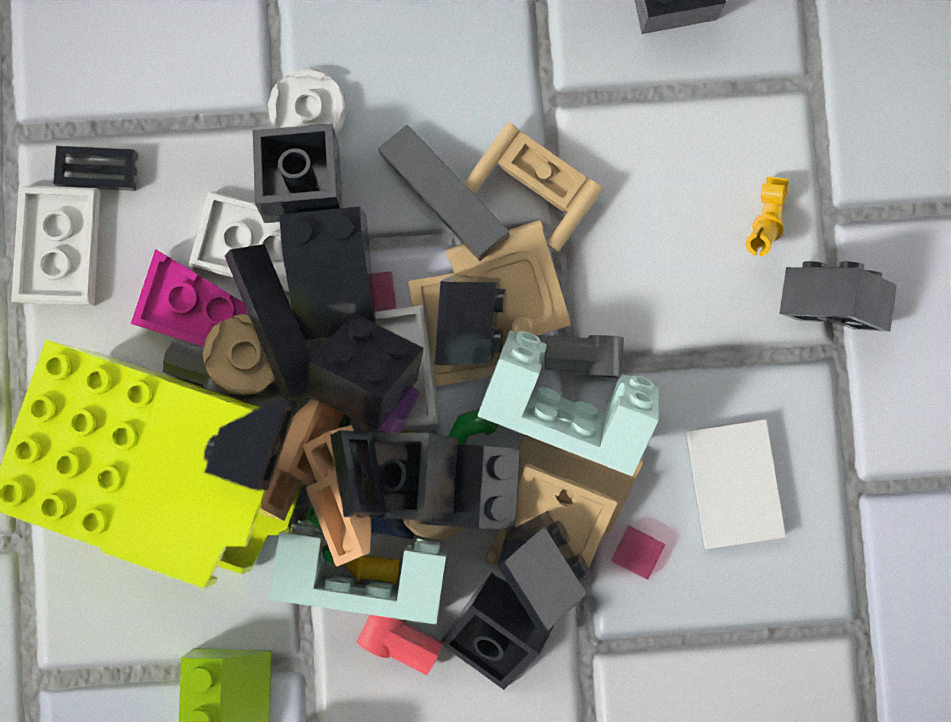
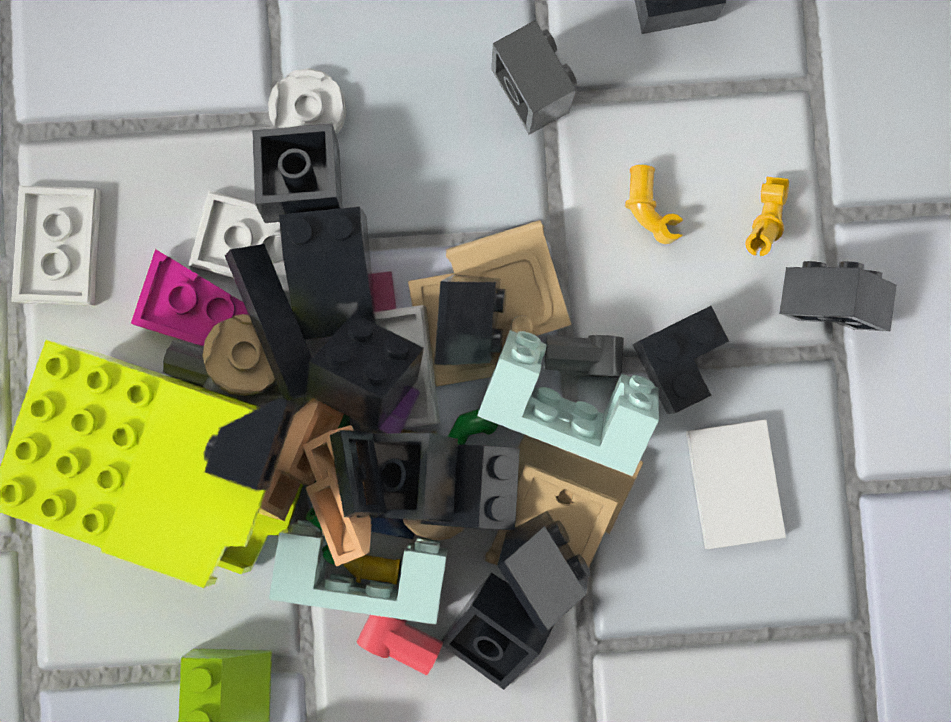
(128, 170): black tile -> none
(444, 192): tile -> none
(533, 76): none -> dark grey brick
(541, 173): tan plate -> none
(638, 552): clear pink tile -> none
(643, 205): none -> yellow piece
(671, 354): none -> black brick

